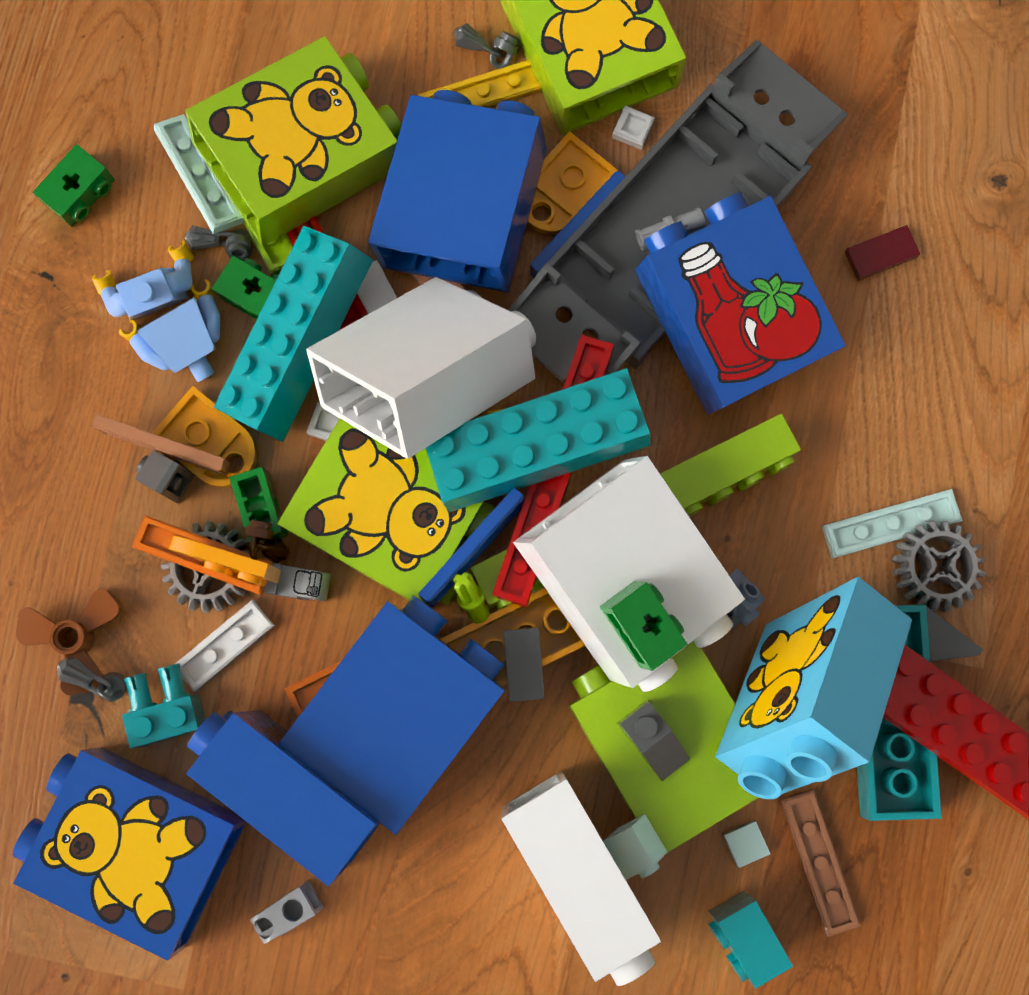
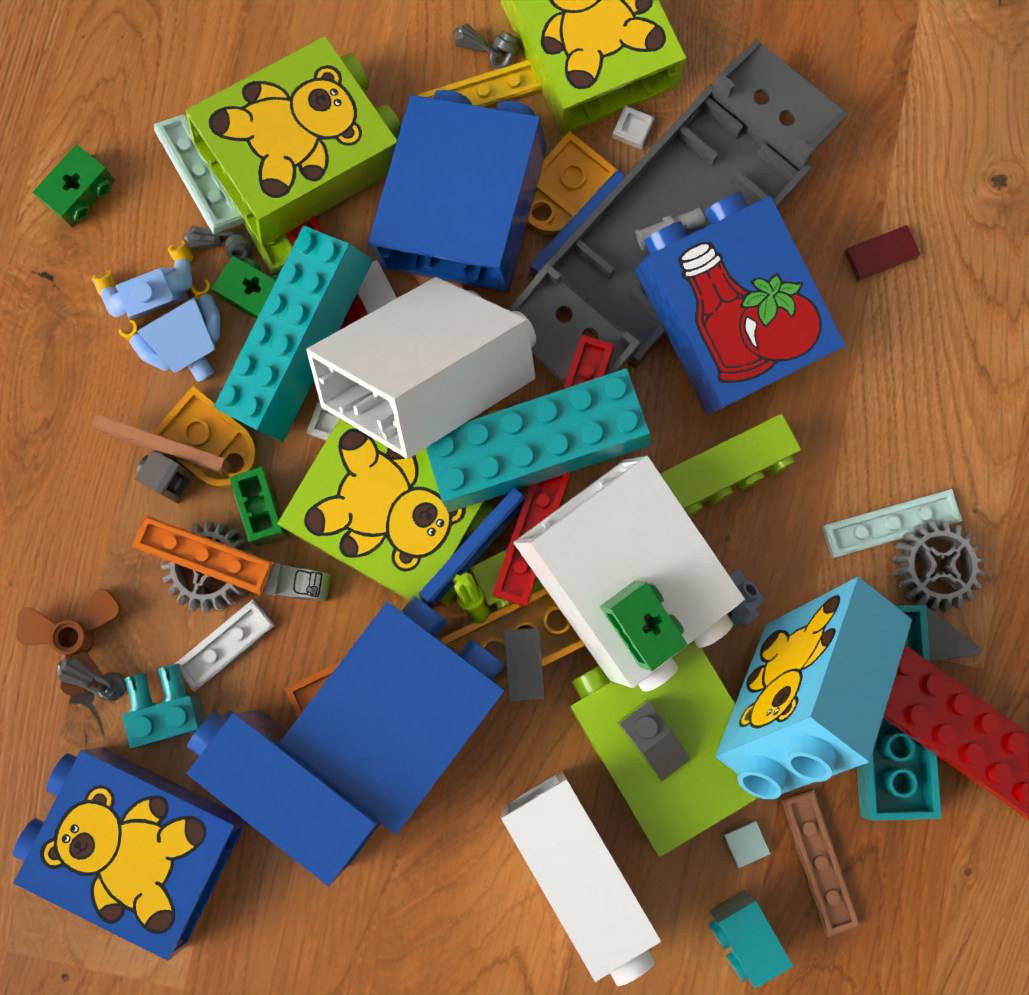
(227, 562): light orange plate -> none
(273, 549): reddish brown piece -> none
(287, 912): light grey leg -> none
(636, 848): light aqua brick -> none

